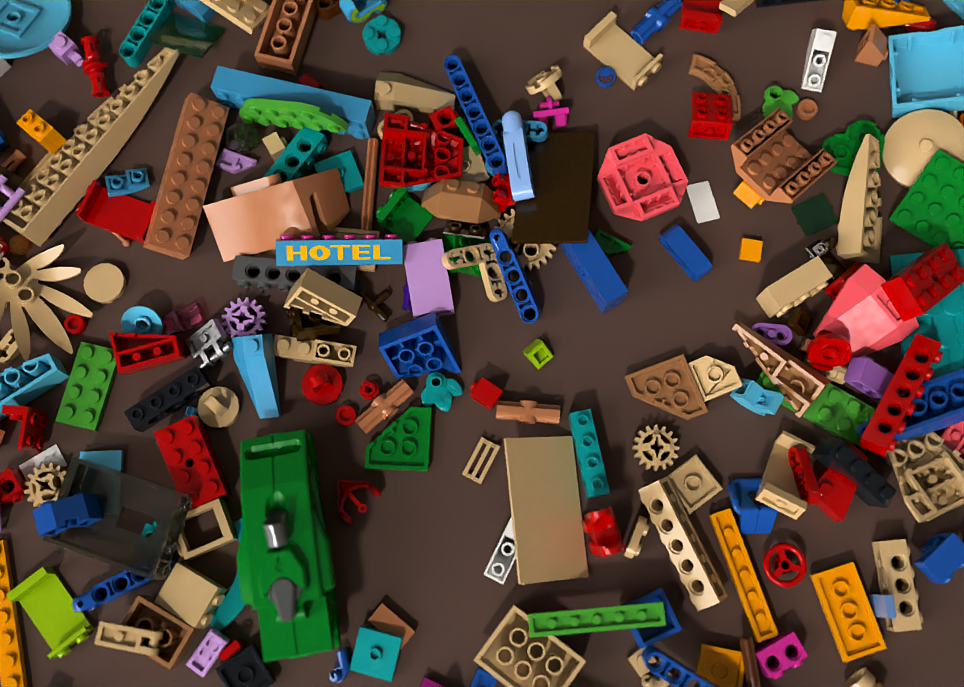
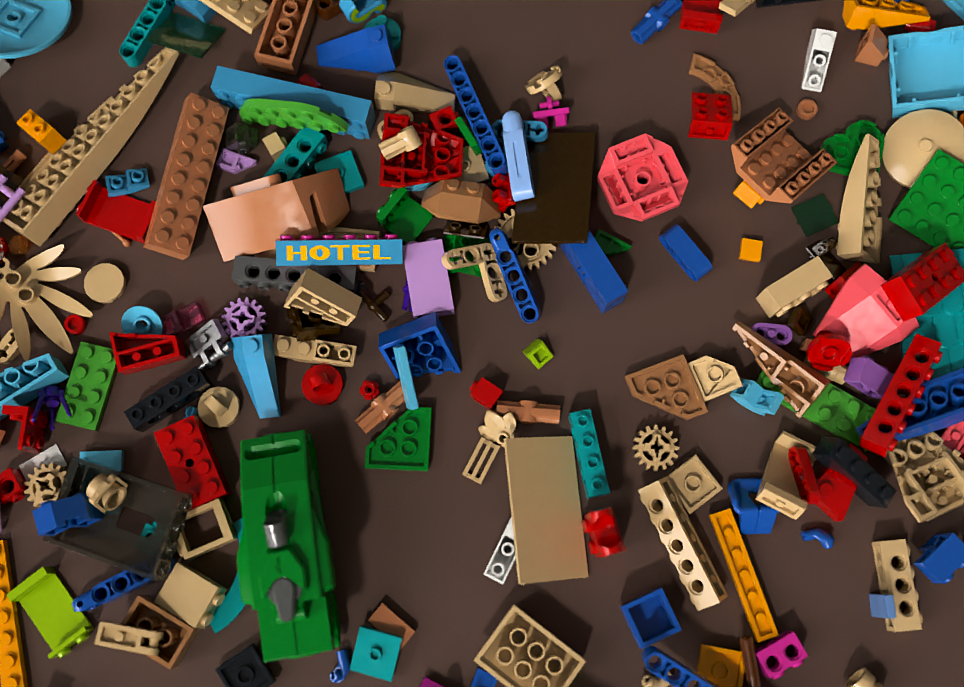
(51, 397): none -> dark purple plant
(66, 49): lavender brick -> none
(94, 66): red piece -> none
(106, 492): none -> tan piece
(208, 652): lavender plate -> none
(232, 649): red tile -> none
(344, 488): red helmet -> none
(346, 415): red tile -> none
(361, 51): none -> blue wedge
(369, 184): nougat axle -> none
(405, 140): none -> tan piece
(405, 377): none -> medium azure tile
(441, 394): teal plate -> none
(496, 426): none -> tan plate
(596, 619): bright green plate -> none
(605, 77): blue tile -> none
(621, 52): tan panel -> none
(633, 546): tan plate -> none
(636, 661): tan plate -> none
(702, 202): white sticker -> none
(778, 570): red piece -> none
(783, 100): bright green plate -> none
(820, 534): none -> blue arm
(848, 612): light orange plate -> none

